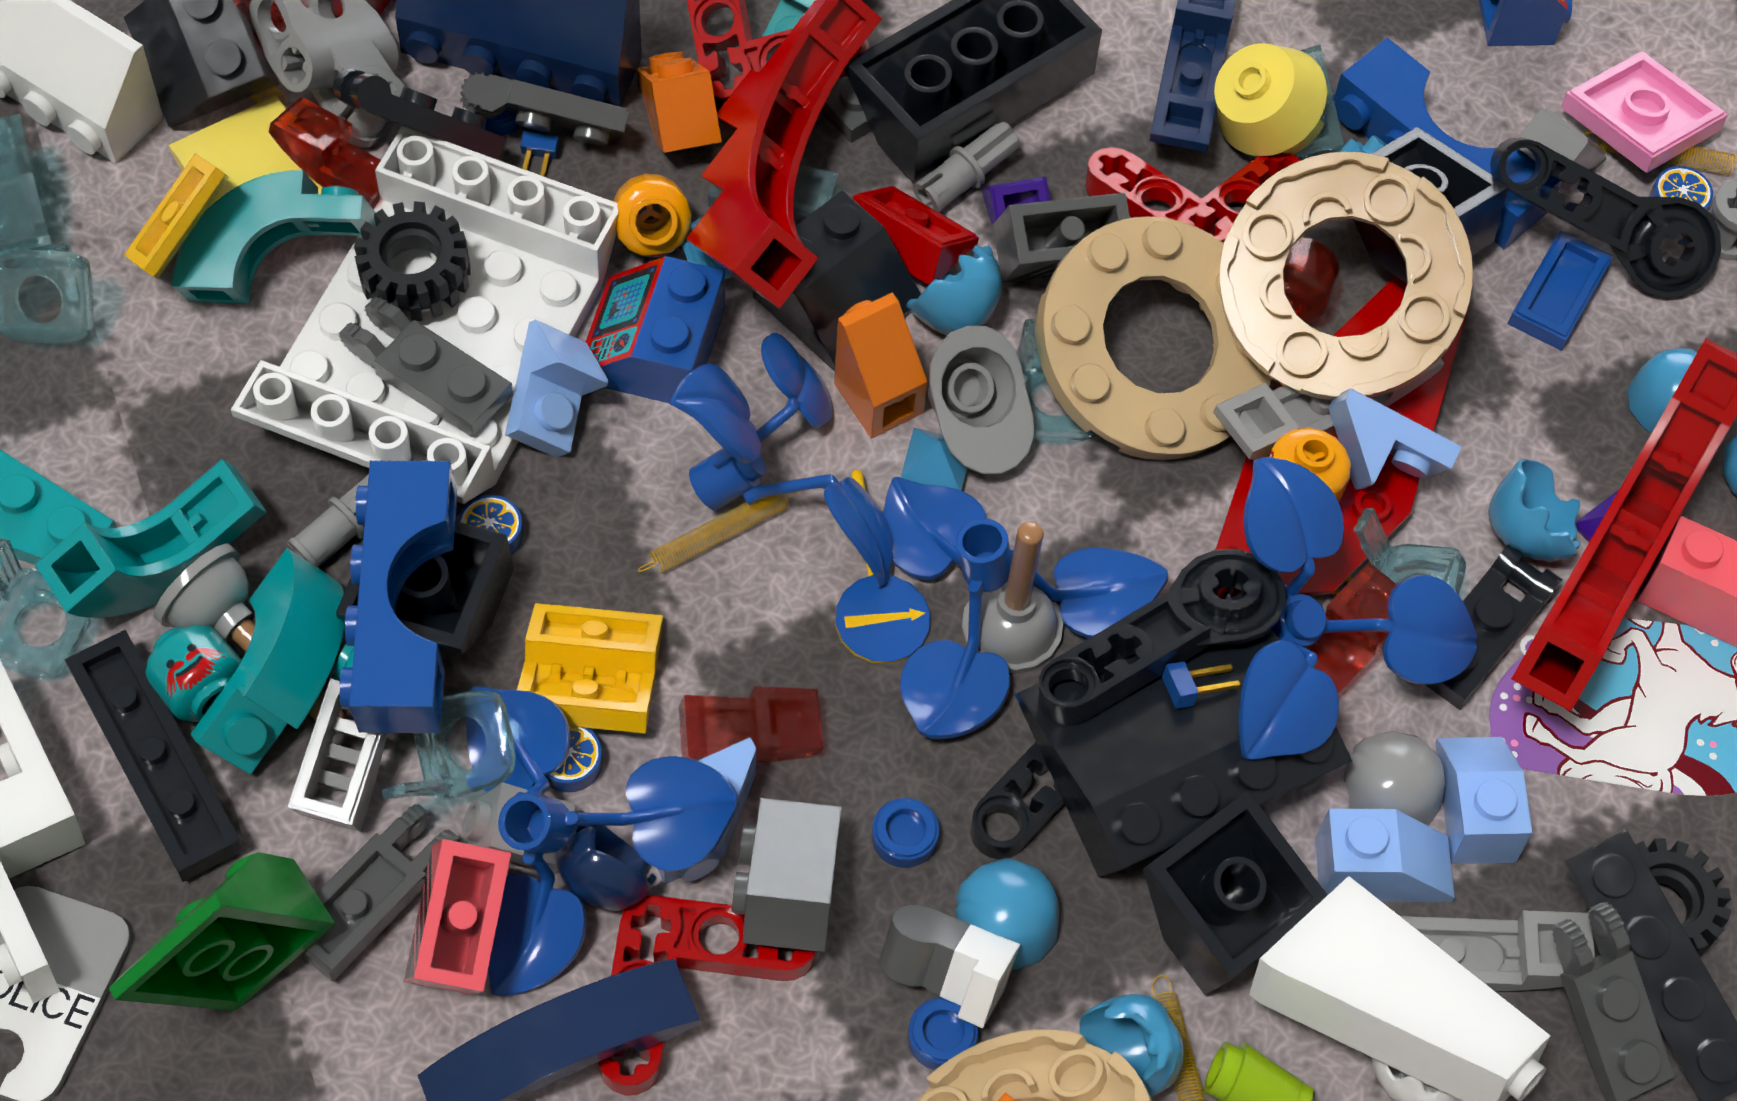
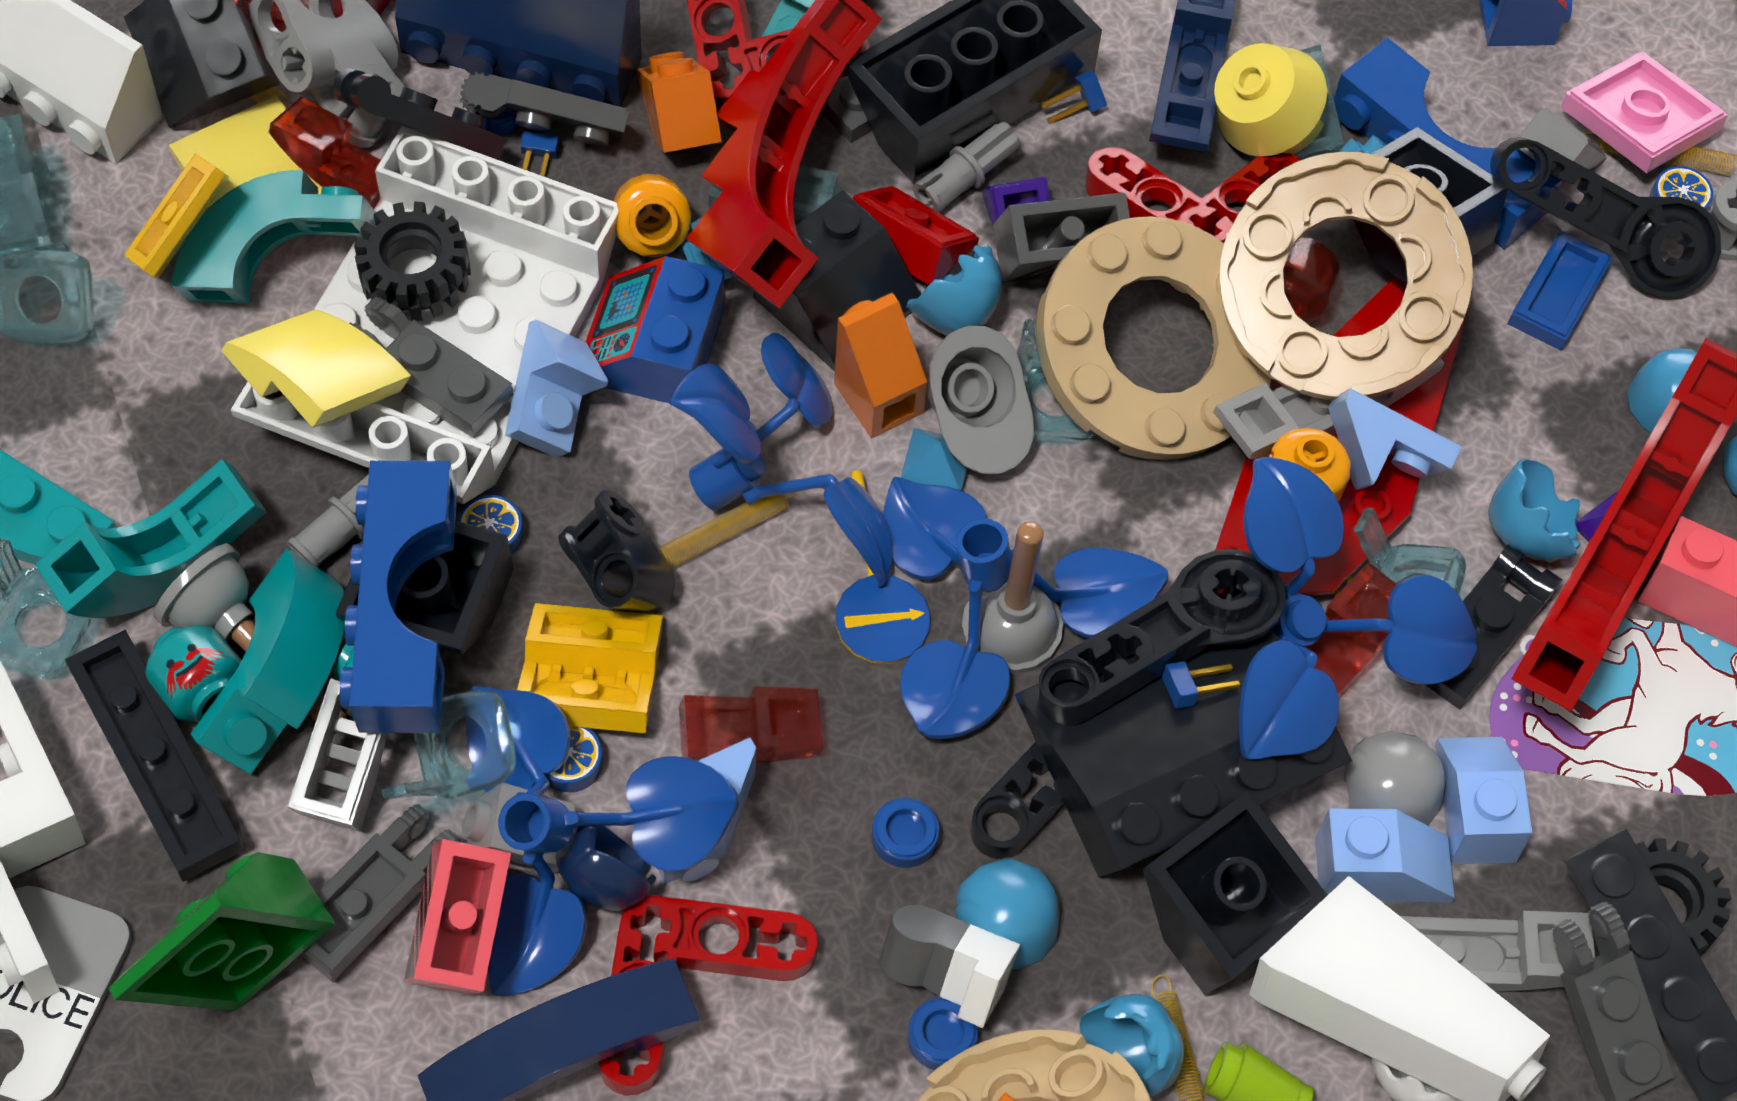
(317, 365): none -> light yellow slope
(614, 550): none -> black piece
(789, 874): brick -> none
(1090, 91): none -> piece

